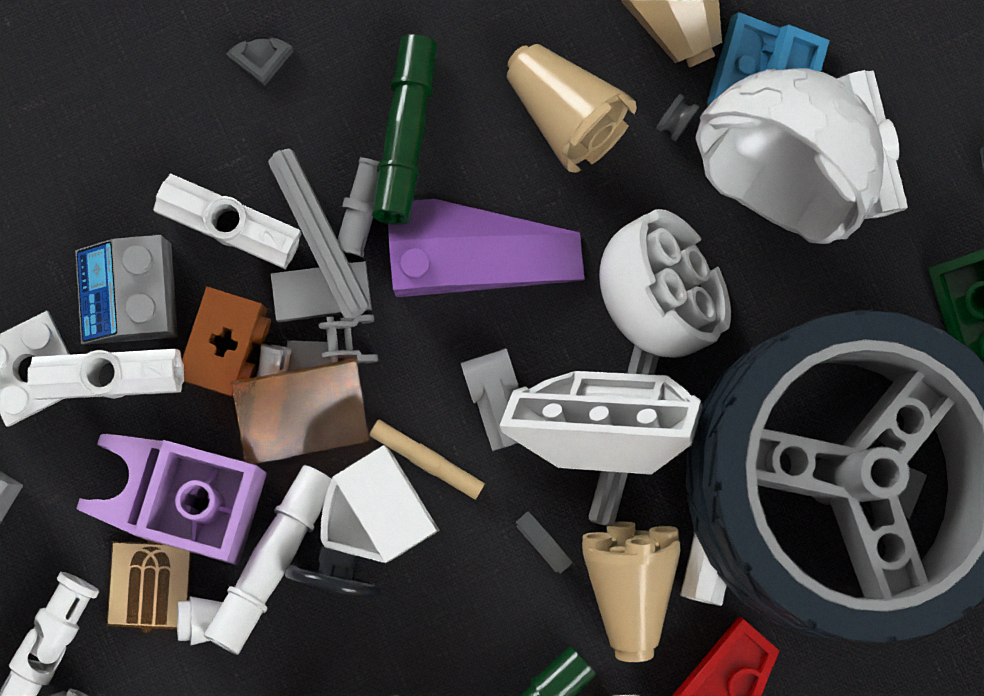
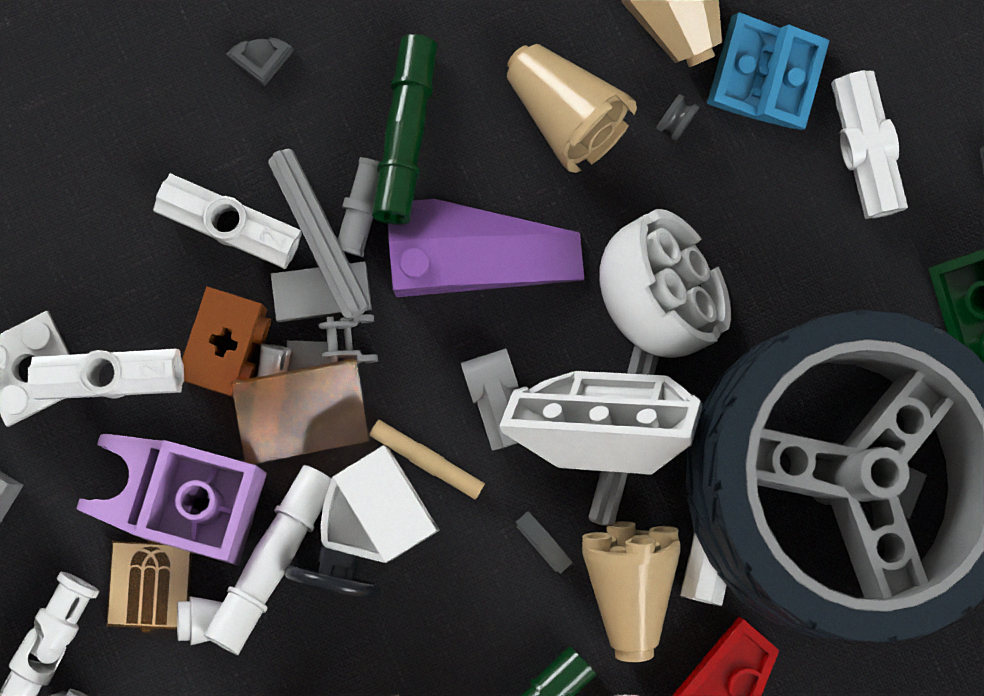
(126, 290): light grey slope -> none
(795, 151): white piece -> none

